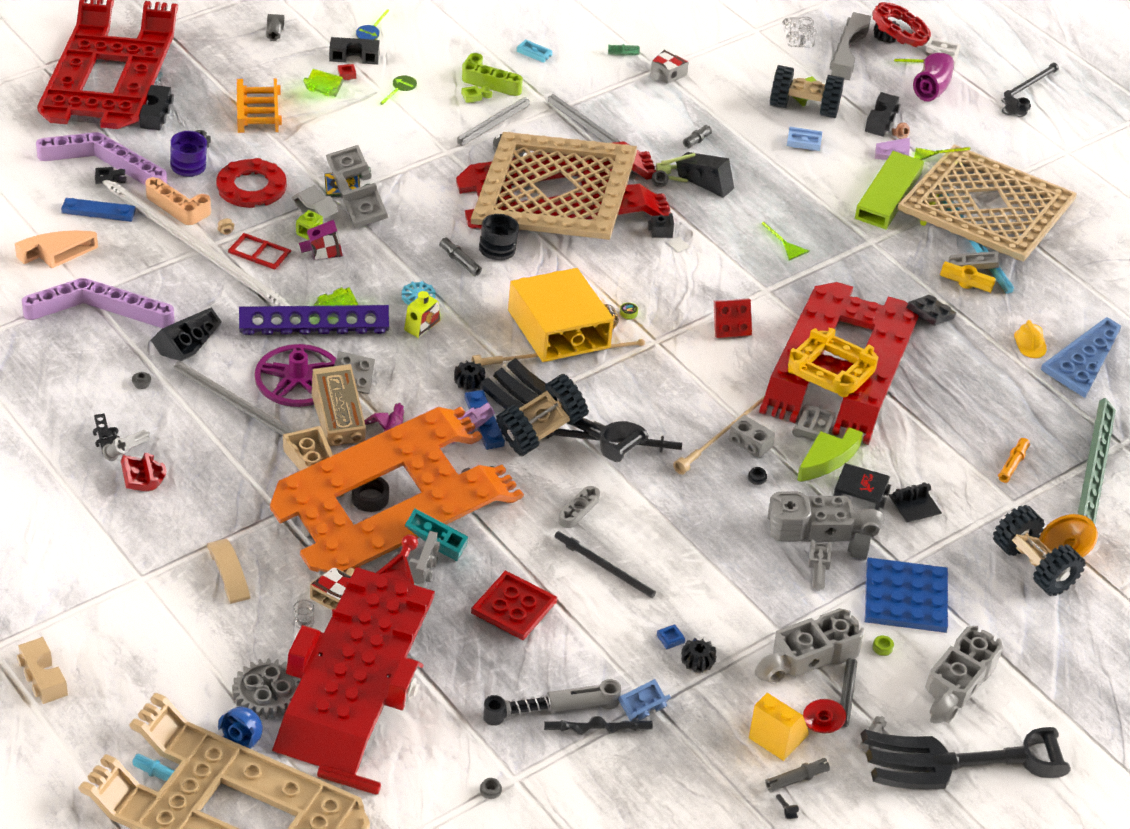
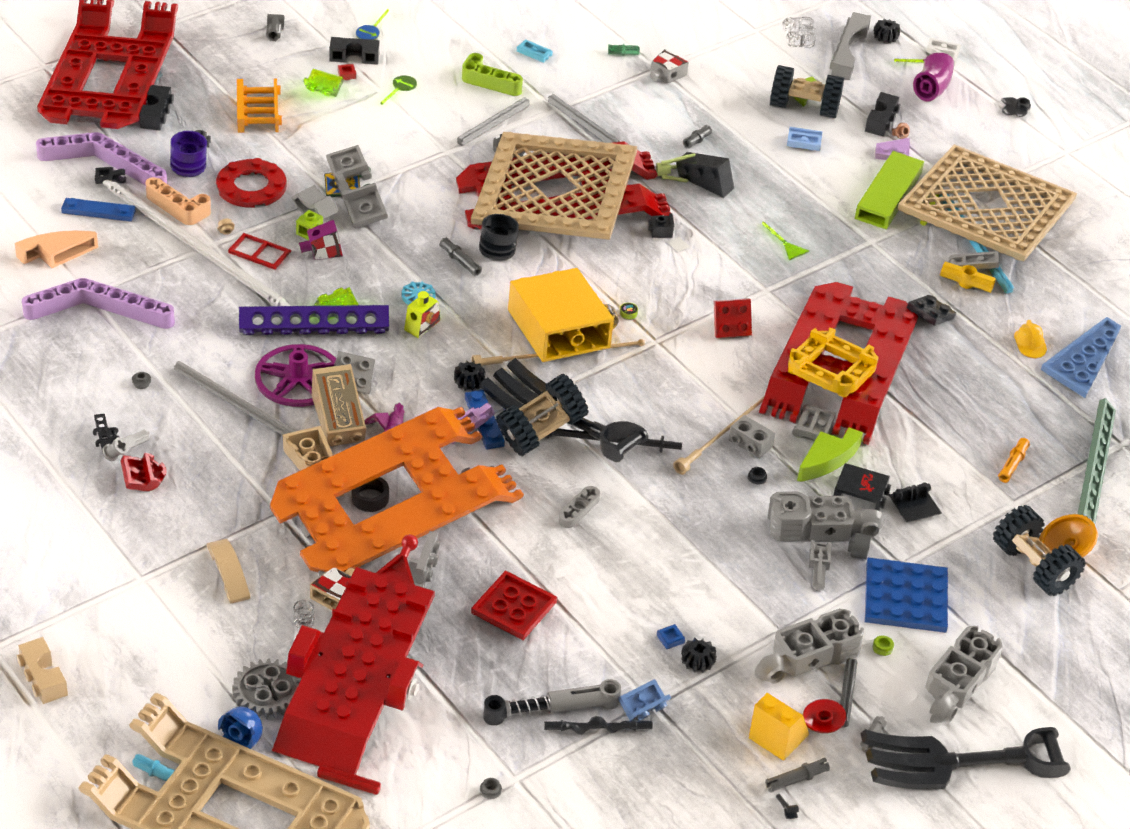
(186, 336): black wedge -> none
(451, 541): teal slope -> none
(474, 94): lime plate -> none
(573, 545): black bar -> none
(660, 174): dark grey plate -> none
(920, 34): red plate -> none
(924, 153): clear neon green piece -> none
(1053, 67): bar -> none

